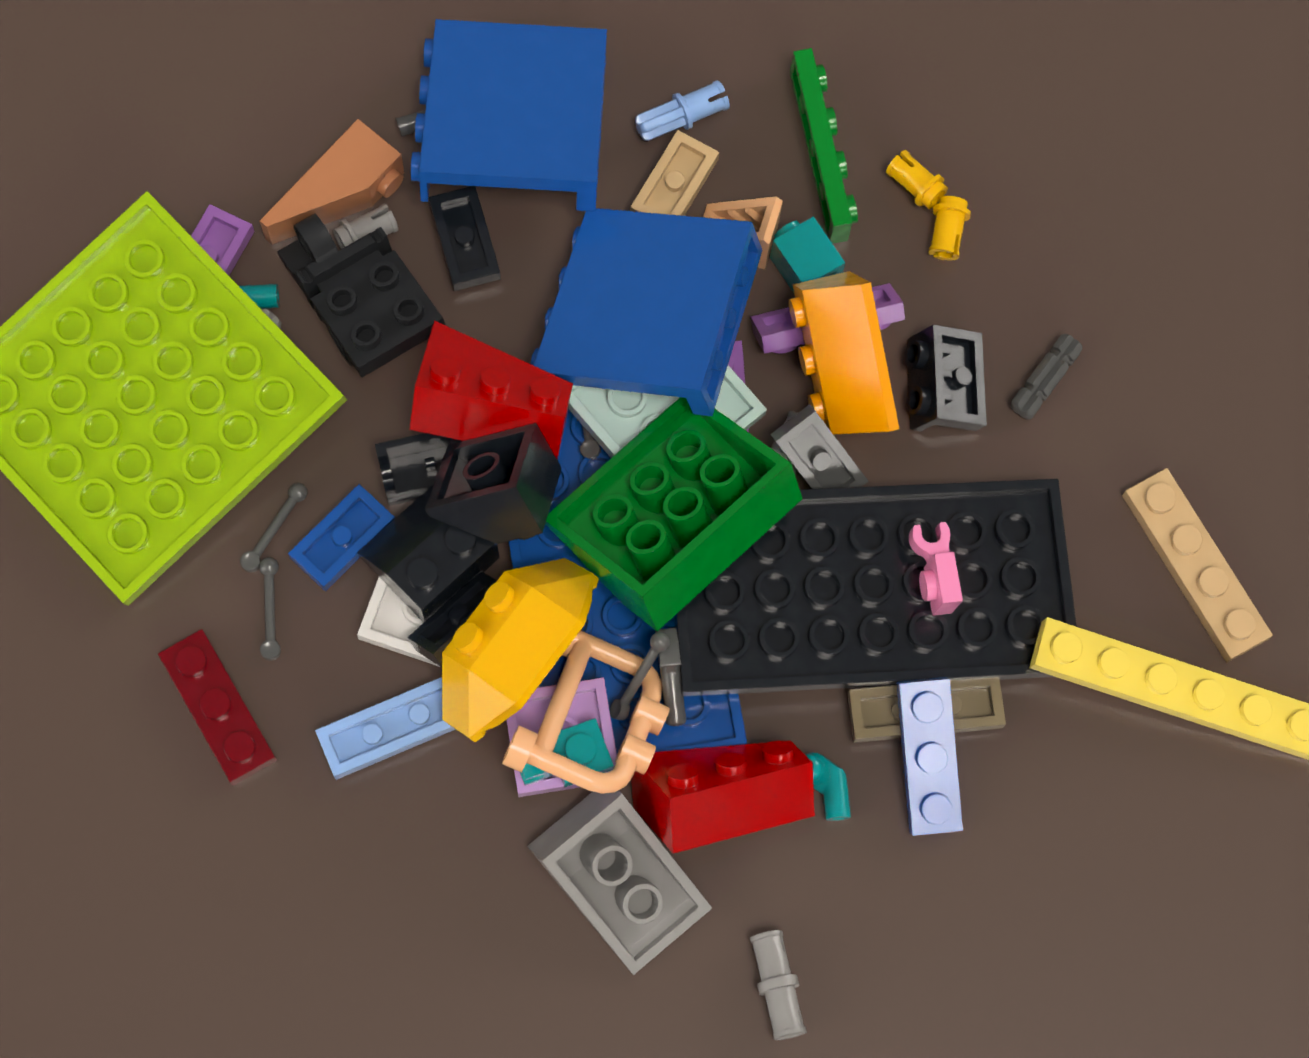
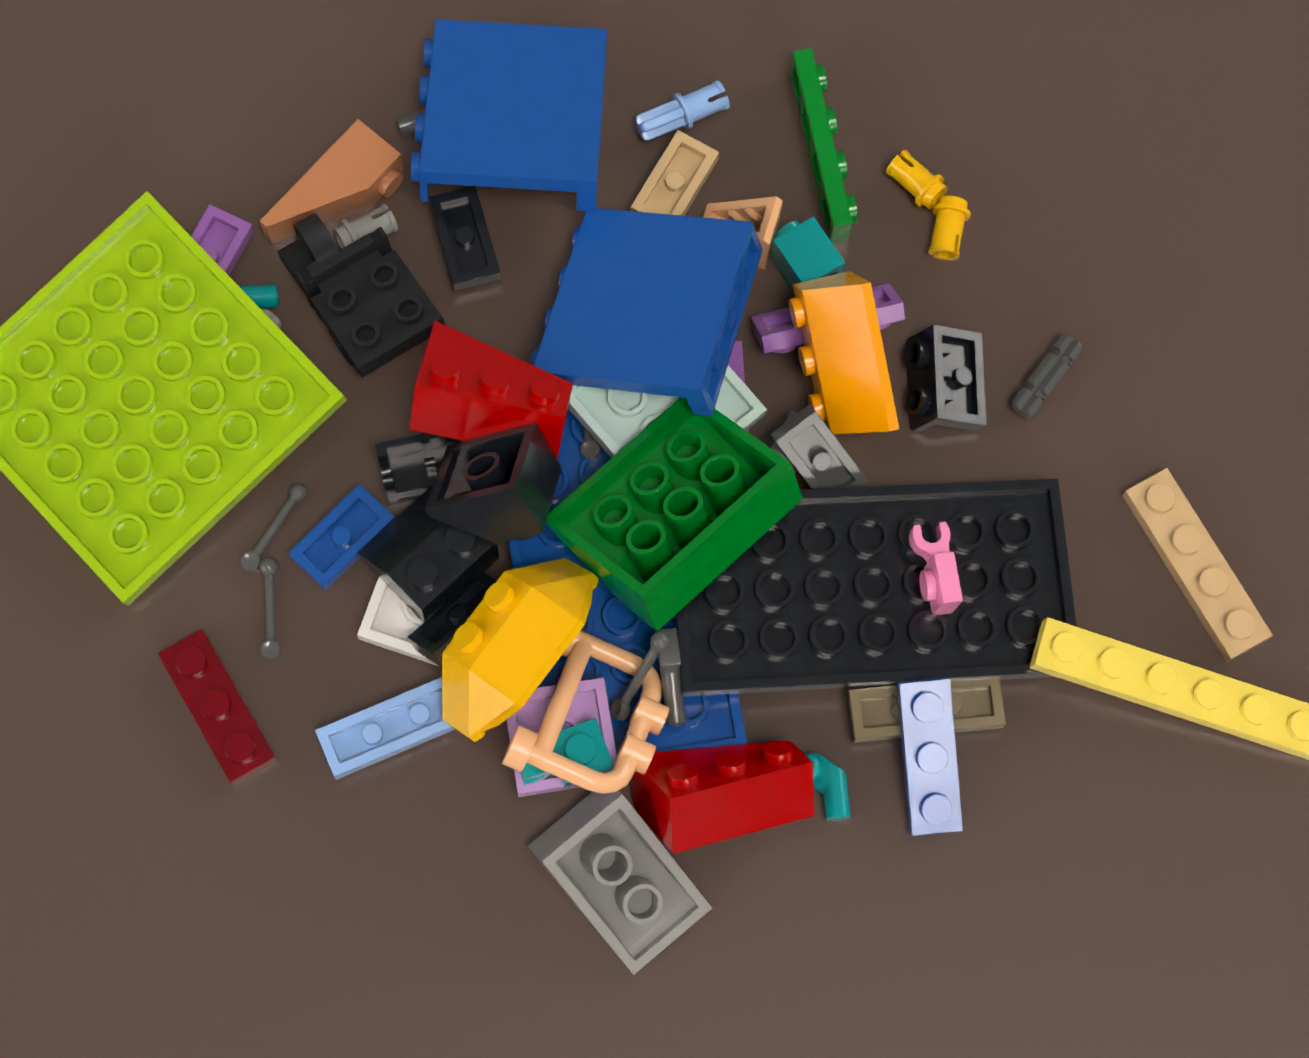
(778, 985): light grey pin -> none

